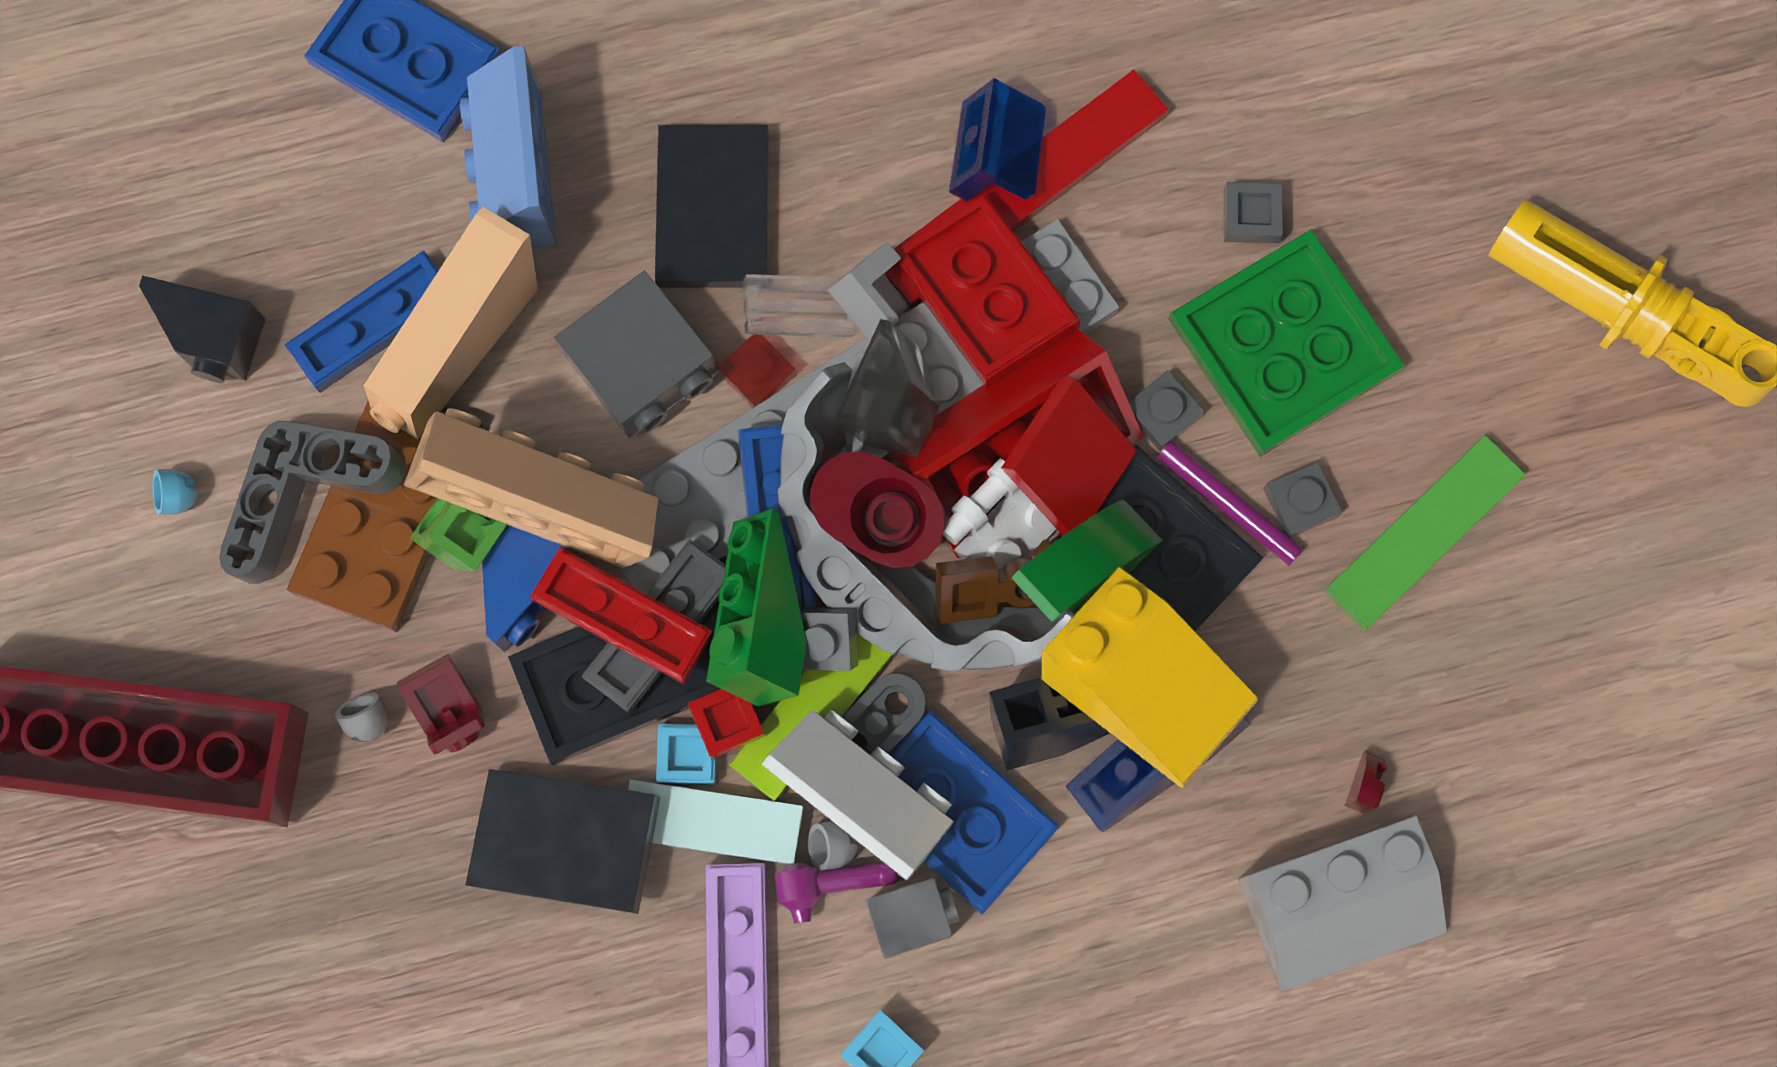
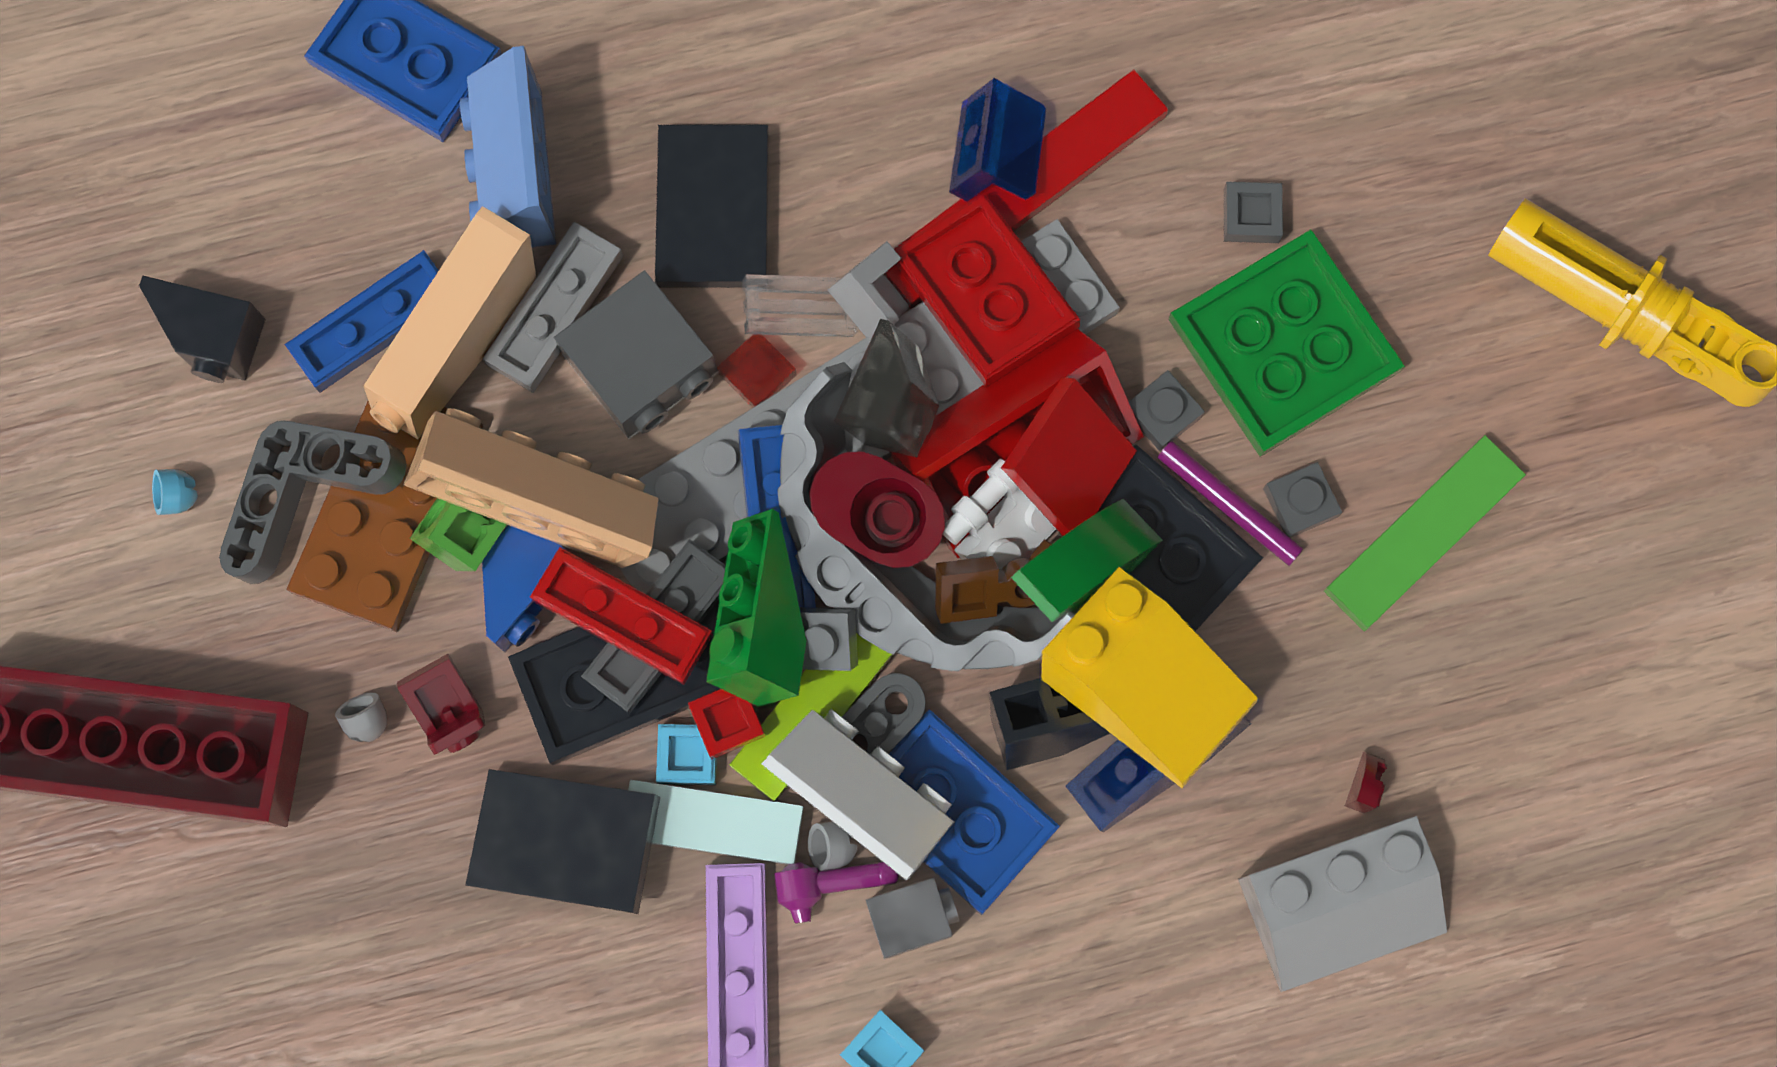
(552, 303): none -> light grey plate

